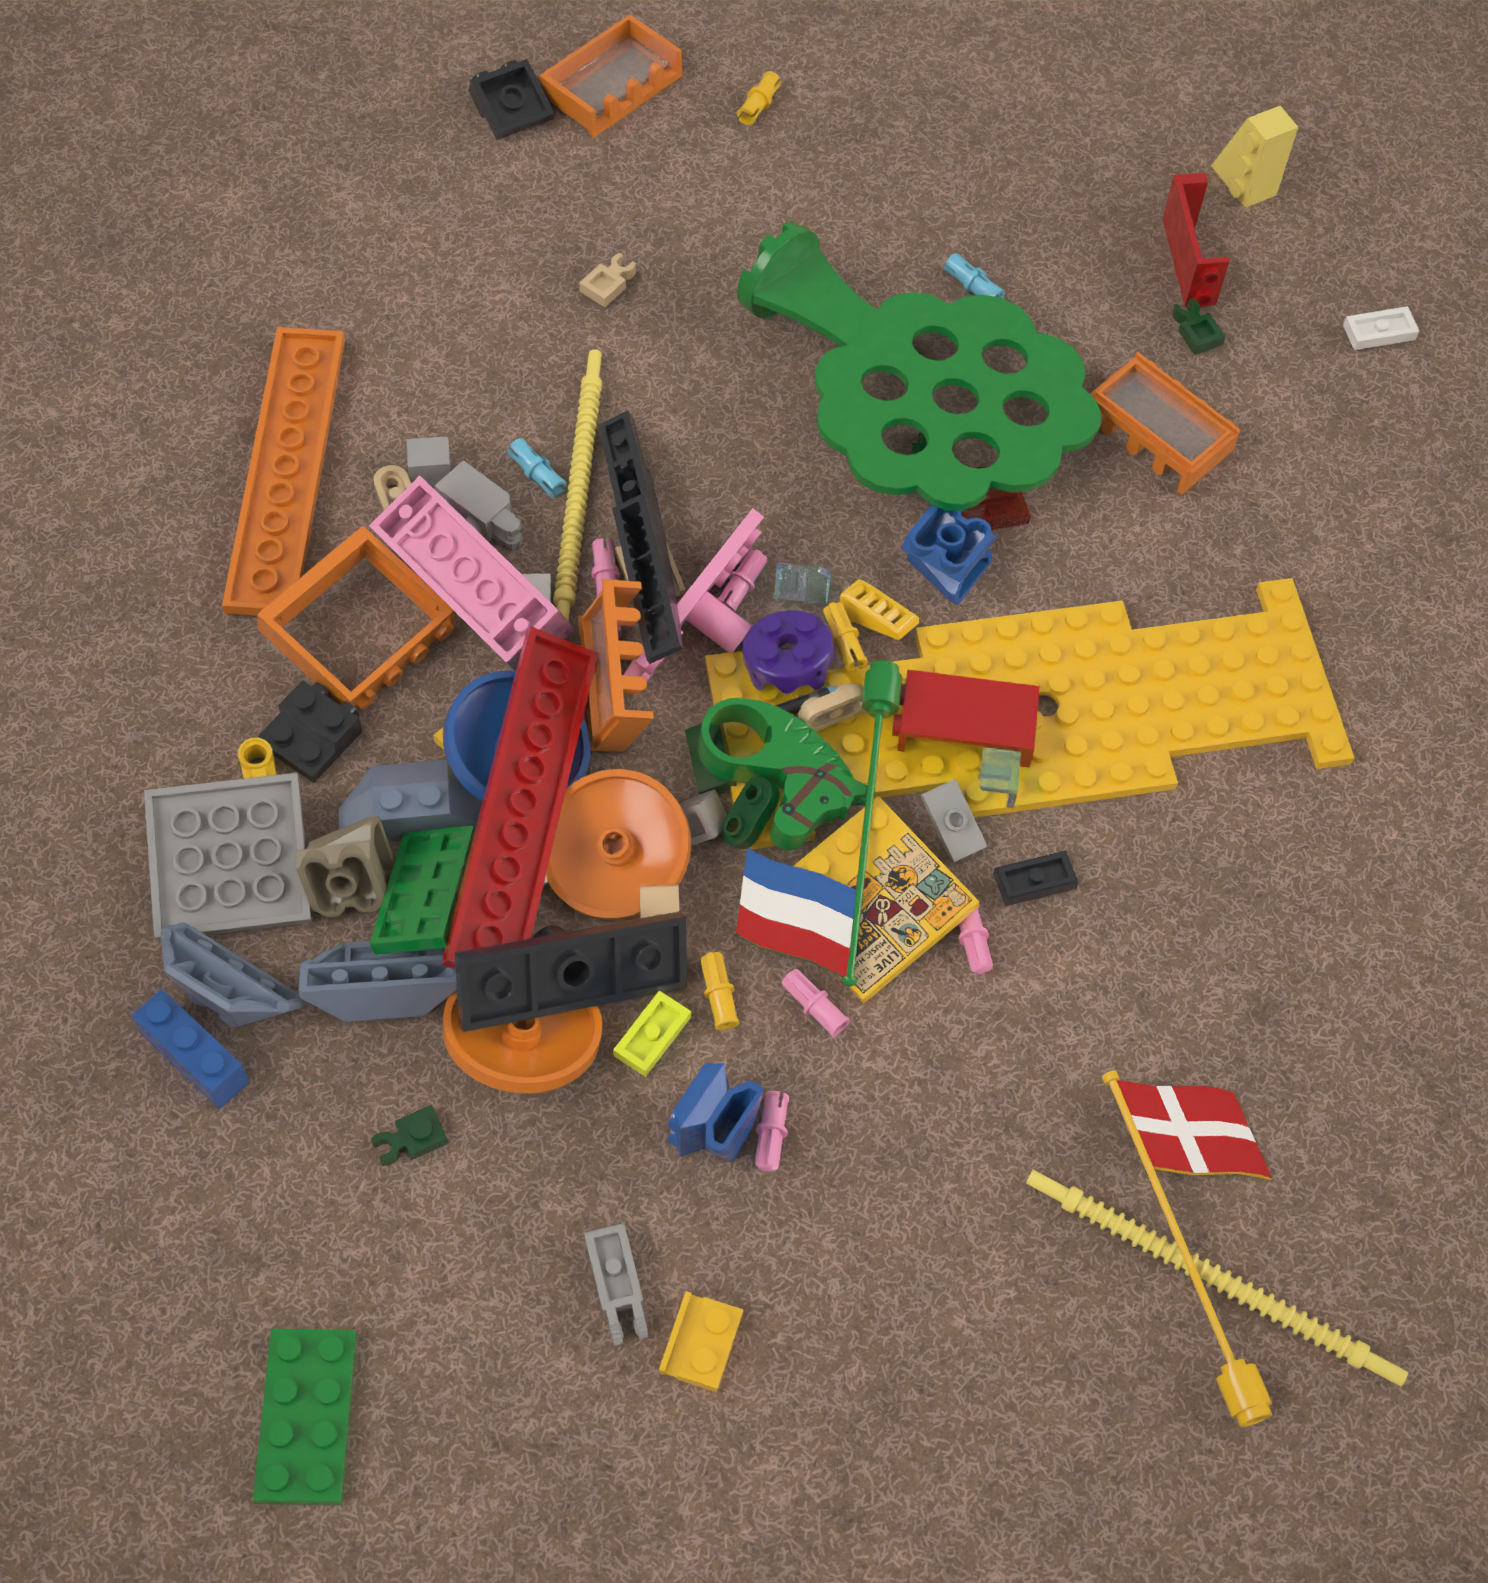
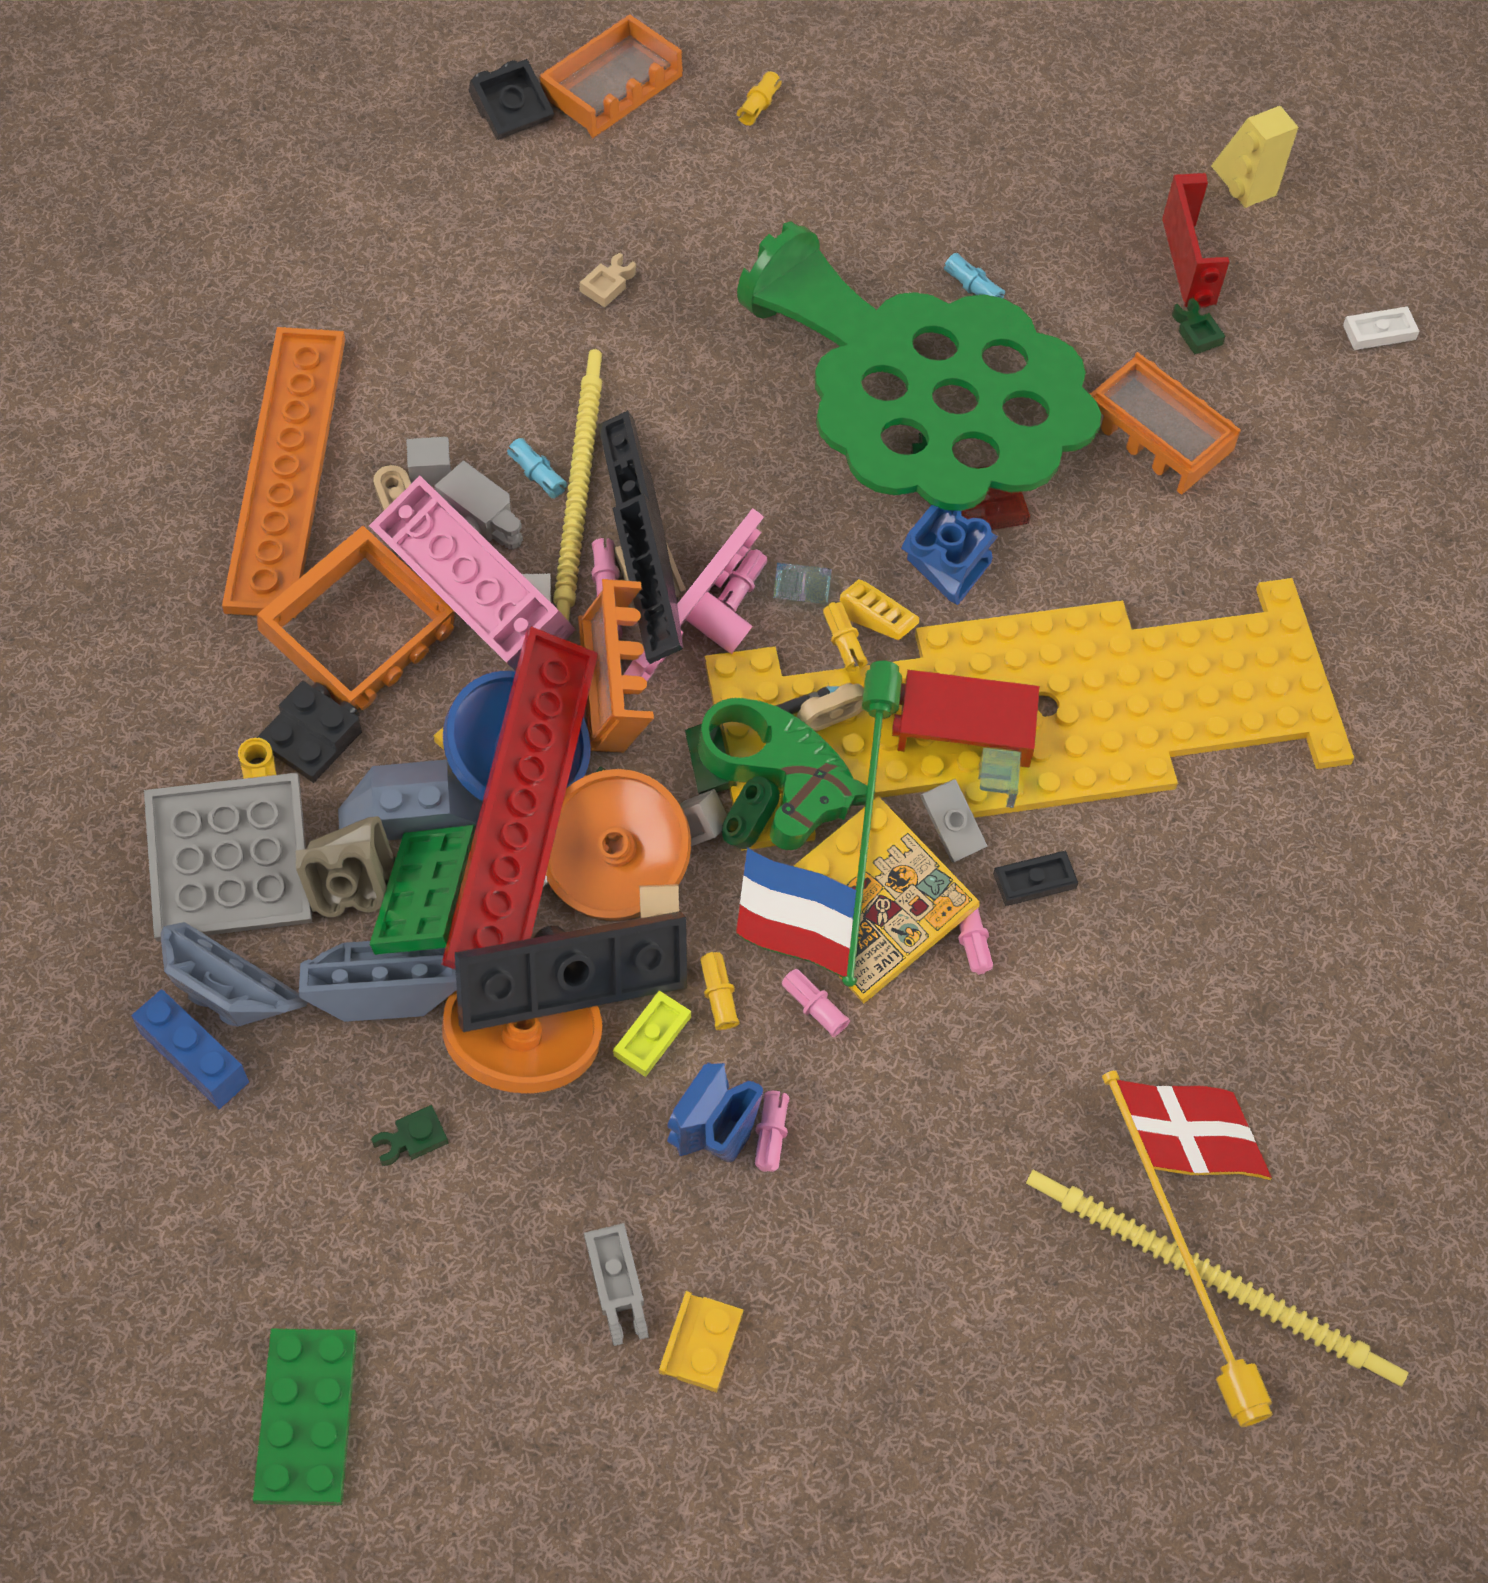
(794, 667): dark purple plate -> none

